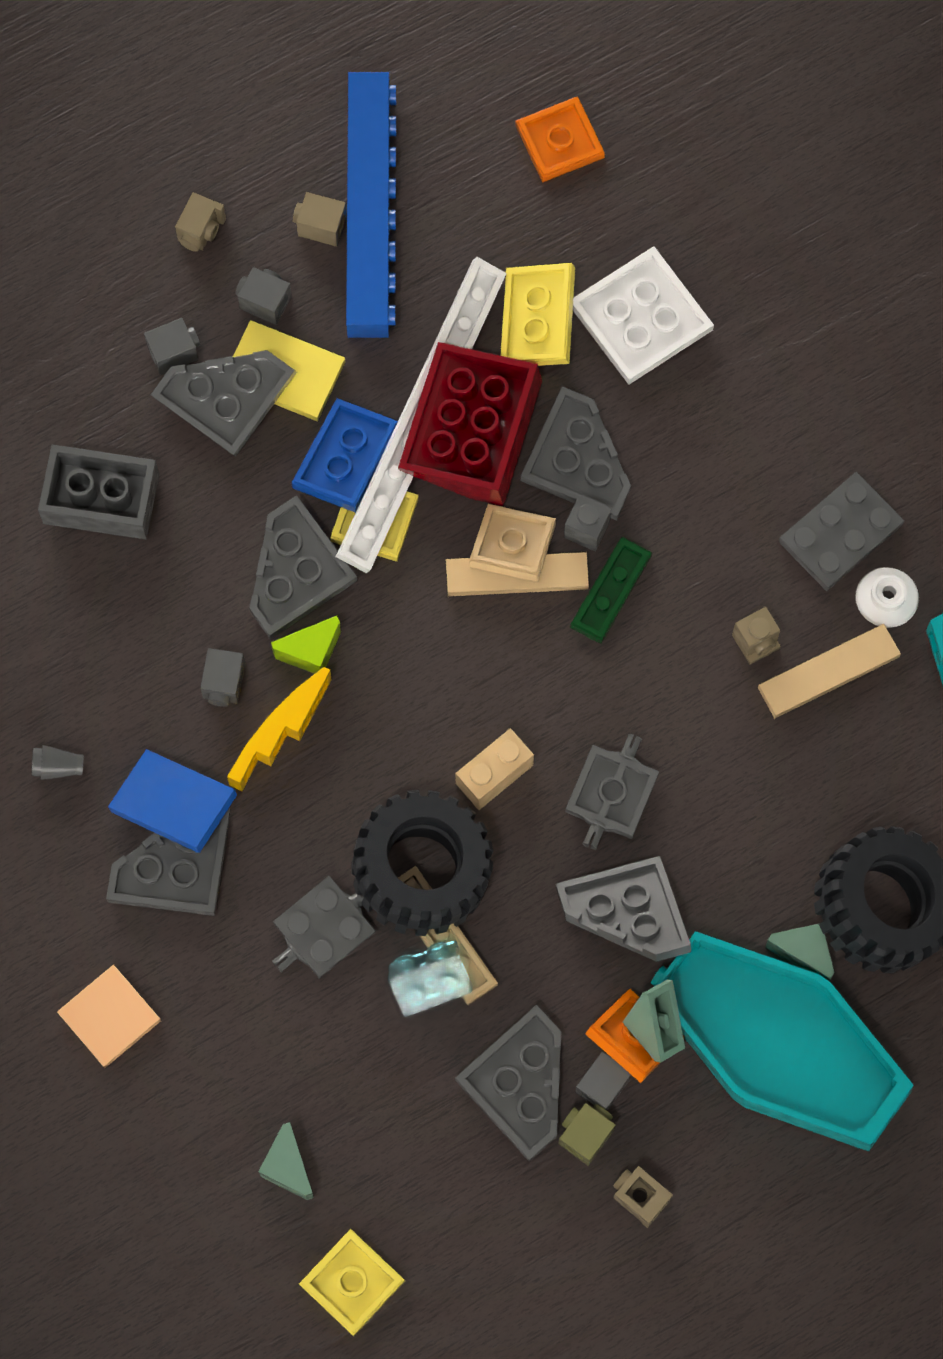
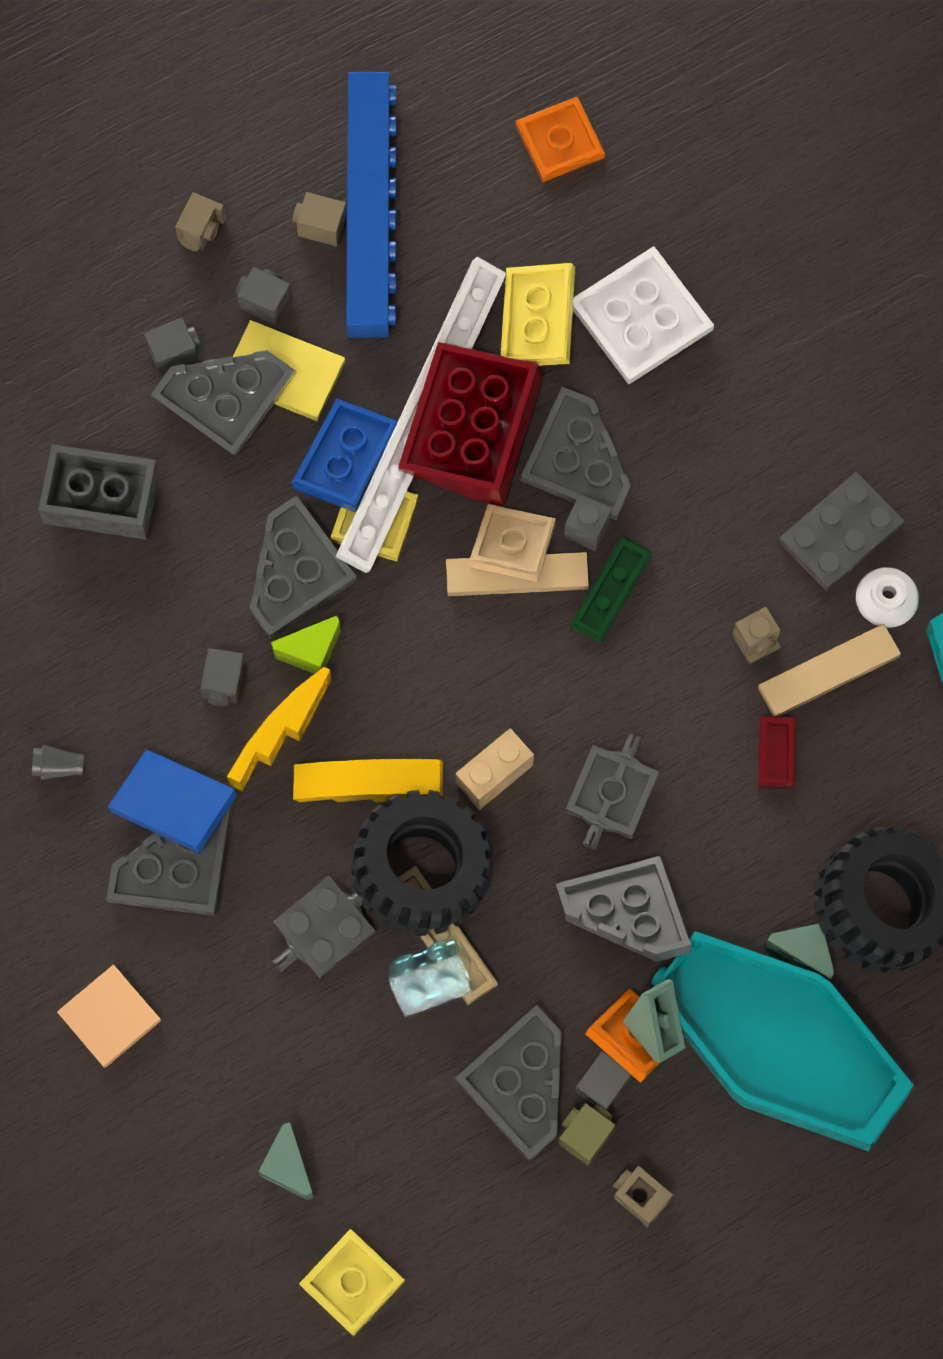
(366, 779): none -> yellow slope
(776, 752): none -> dark red tile

